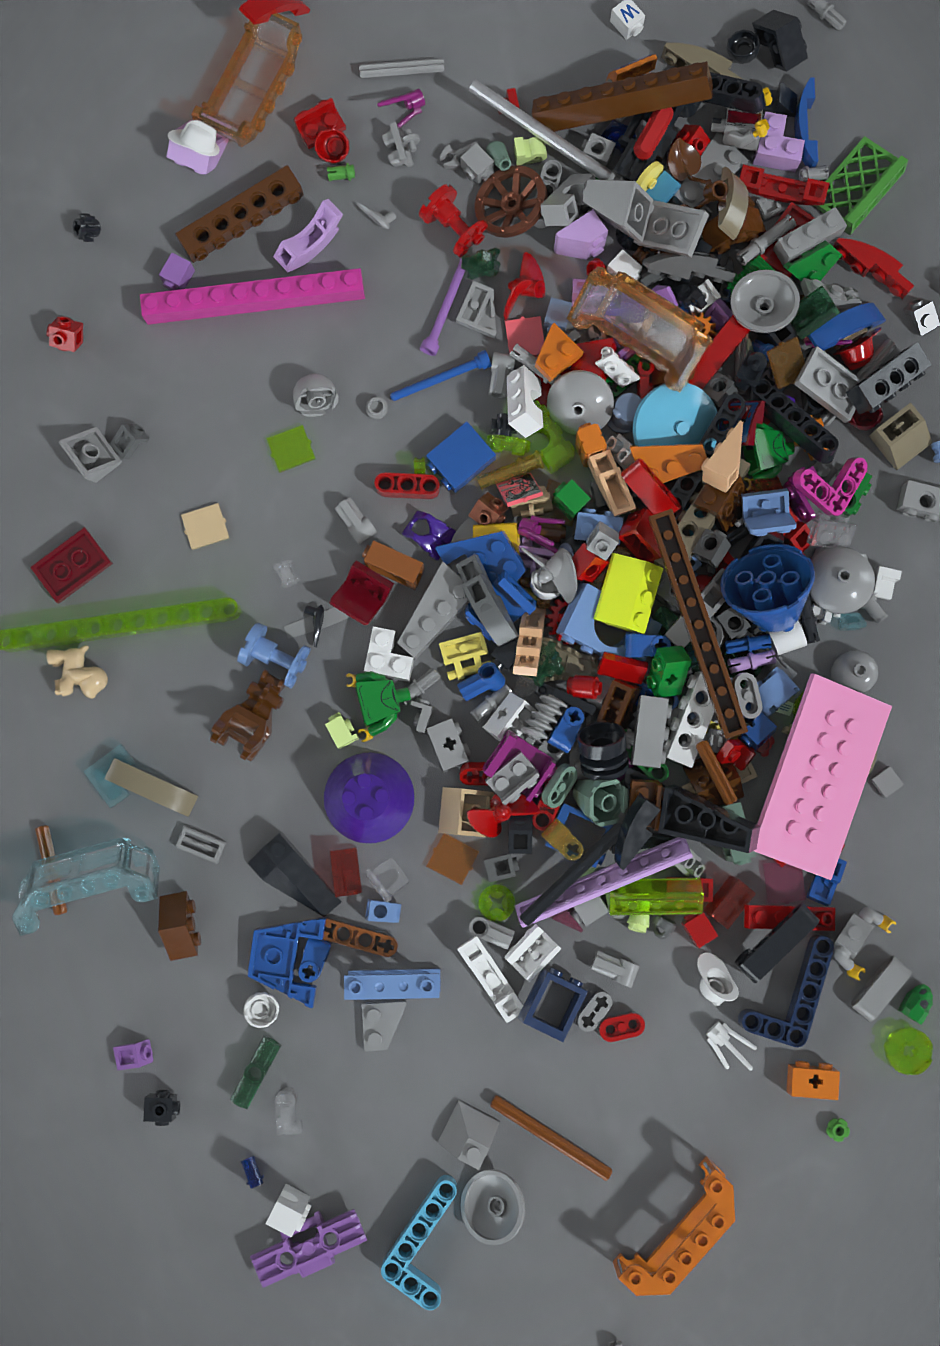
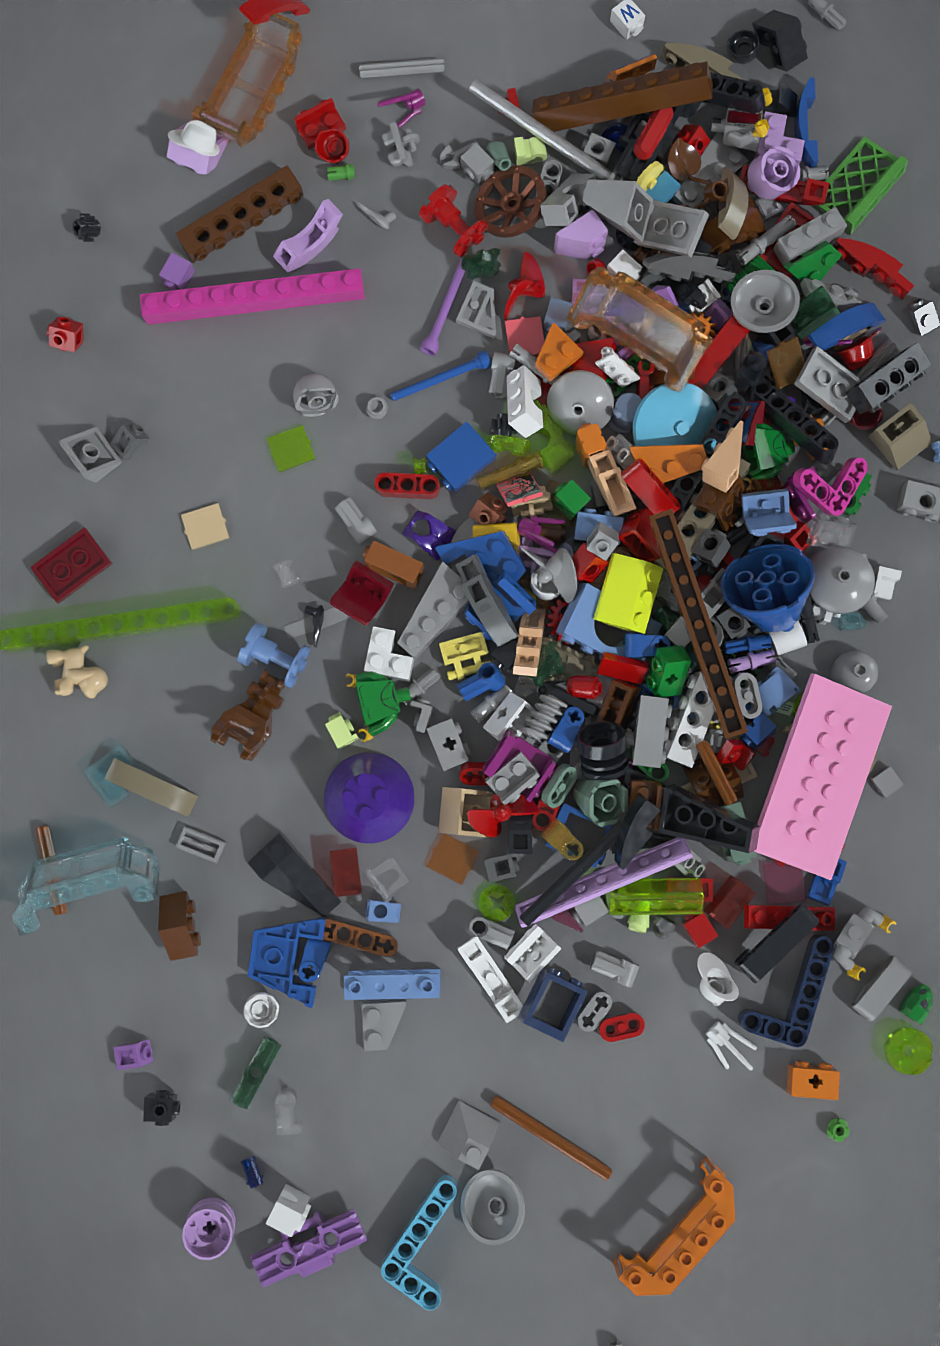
(197, 1235): none -> lavender wheel
(773, 173): none -> lavender brick

